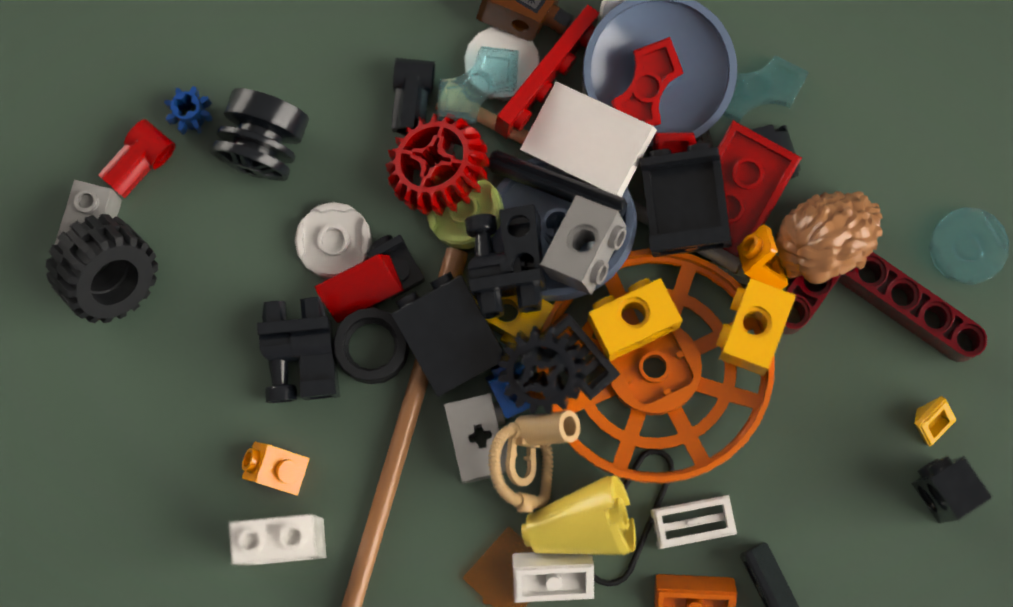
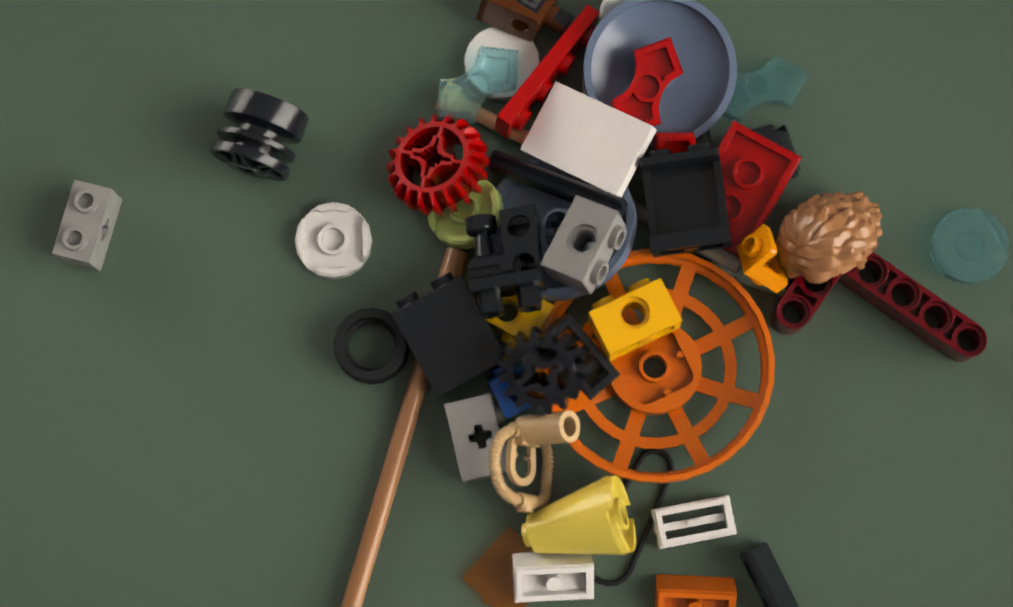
(85, 252): black tyre -> none
(143, 150): red piece -> none
(185, 100): blue gear -> none
(274, 467): light orange bracket -> none
(277, 540): white window -> none
(300, 341): black hips -> none
(360, 287): red slope -> none
(405, 266): black bracket -> none
(412, 86): black piece -> none
(772, 309): yellow brick -> none
(934, 420): yellow slope -> none
(950, 488): black brick -> none

